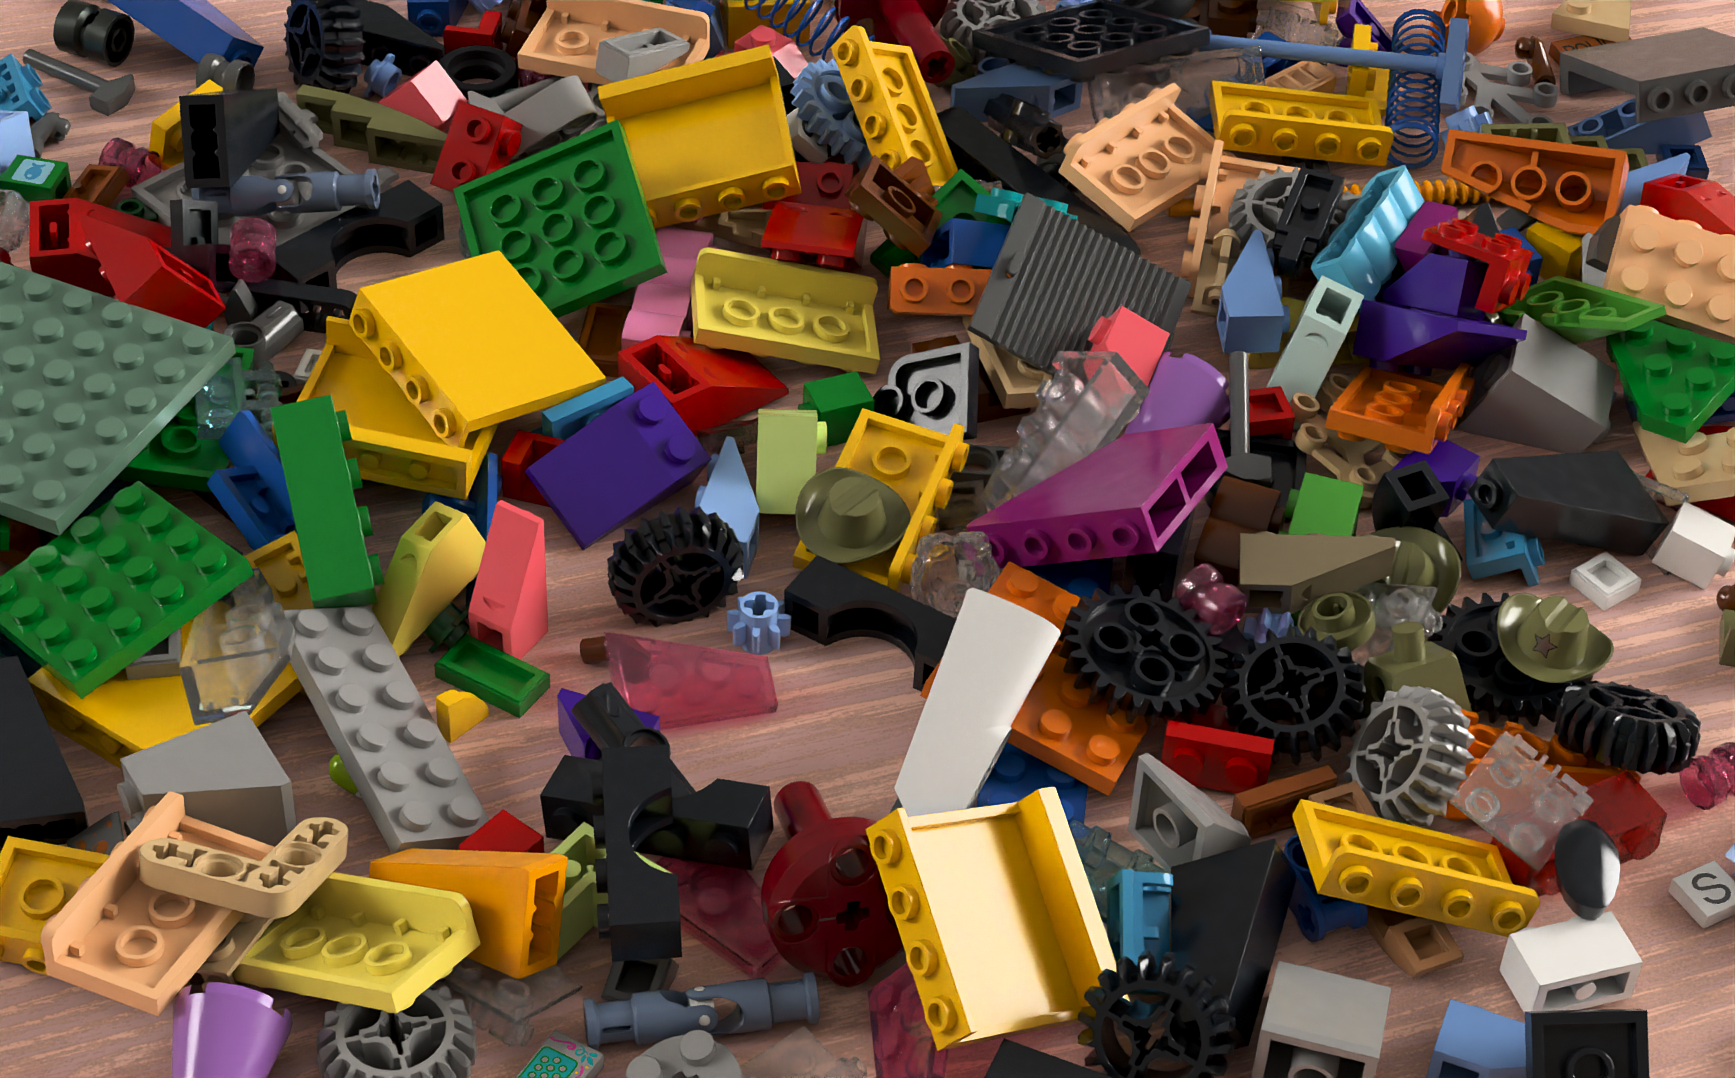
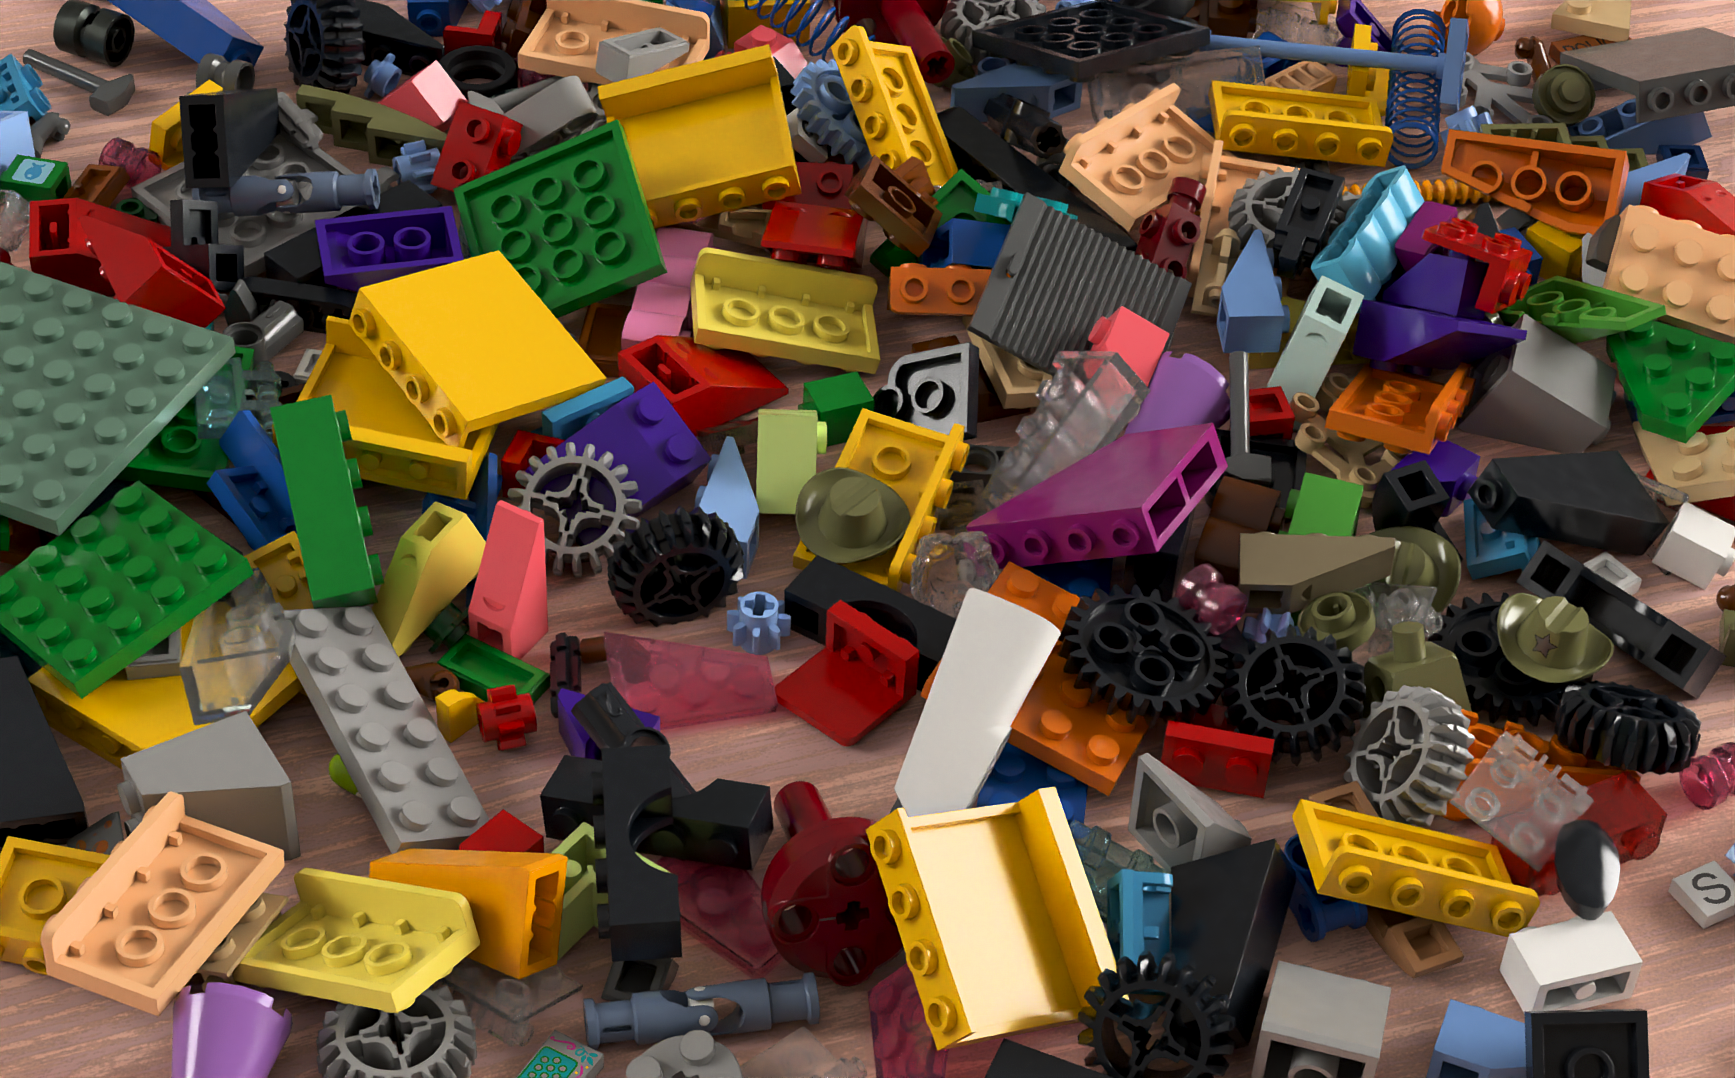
(252, 250): clear pink wheel -> none
(258, 888): tan beam -> none
(386, 245): none -> dark purple slope
(417, 165): none -> light blue gear
(432, 679): none -> reddish brown arm
(506, 717): none -> red gear
(564, 668): none -> black axle
(596, 517): none -> light grey gear
(853, 679): none -> red bracket
(1163, 228): none -> dark red brick
(1272, 805): dark orange plate -> none
(1564, 94): none -> olive plate
(1624, 619): none -> black arch

